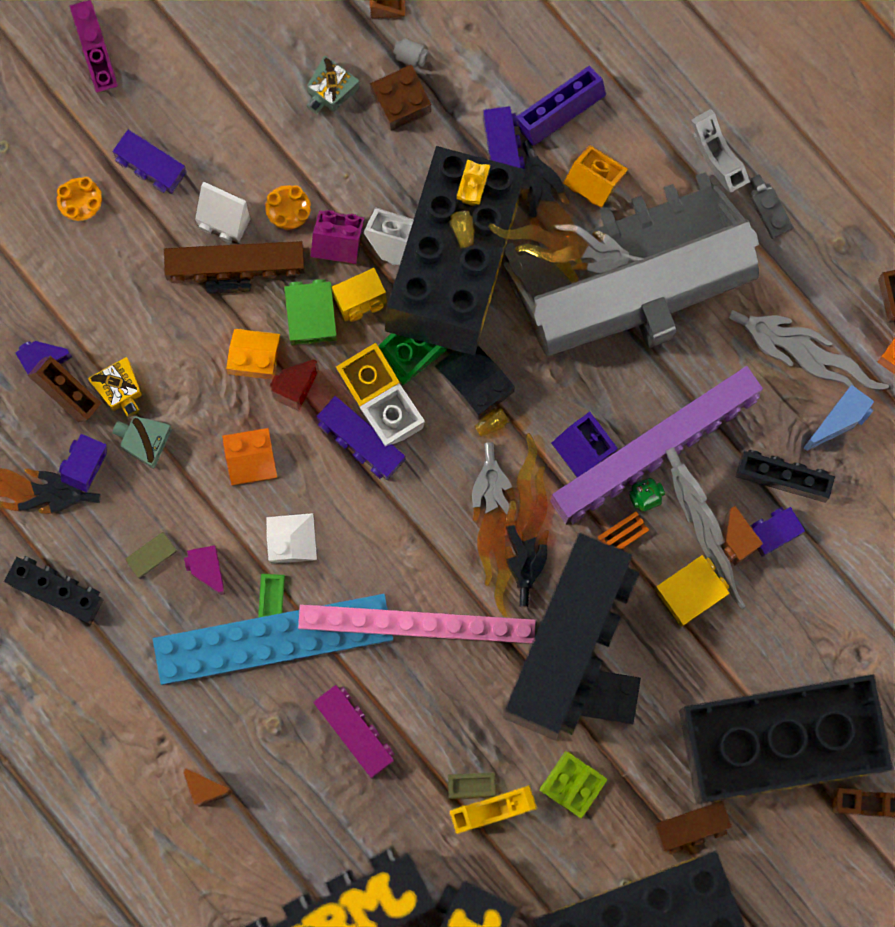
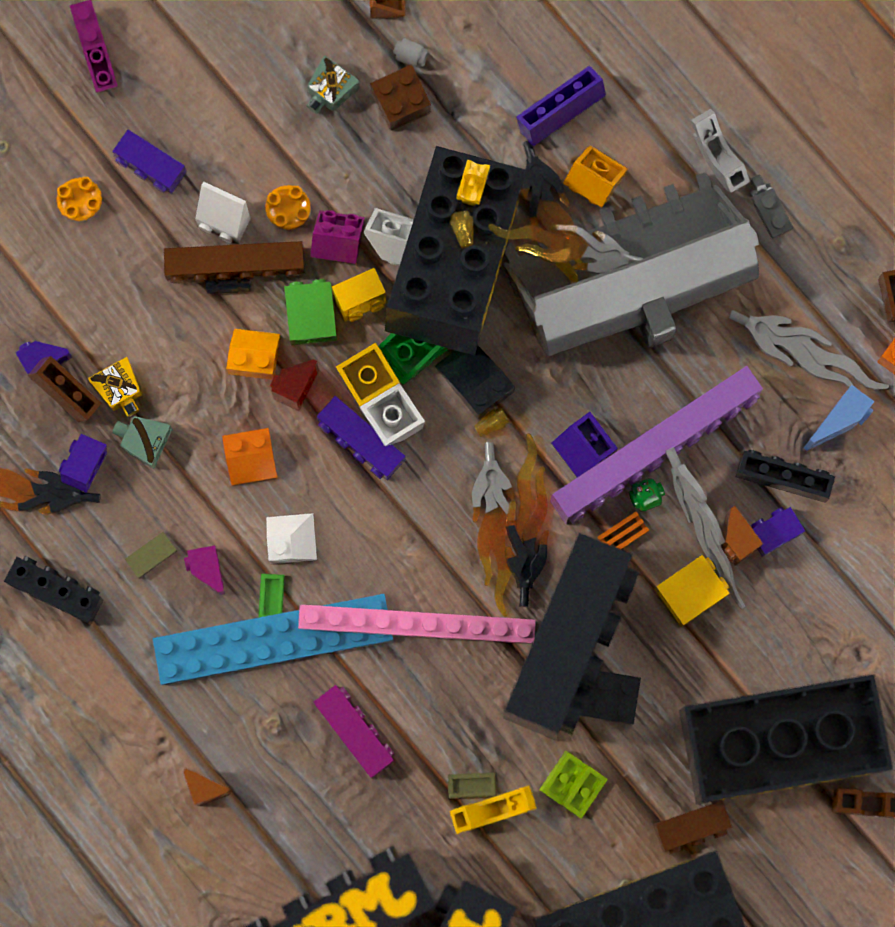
(501, 137): dark purple brick -> none

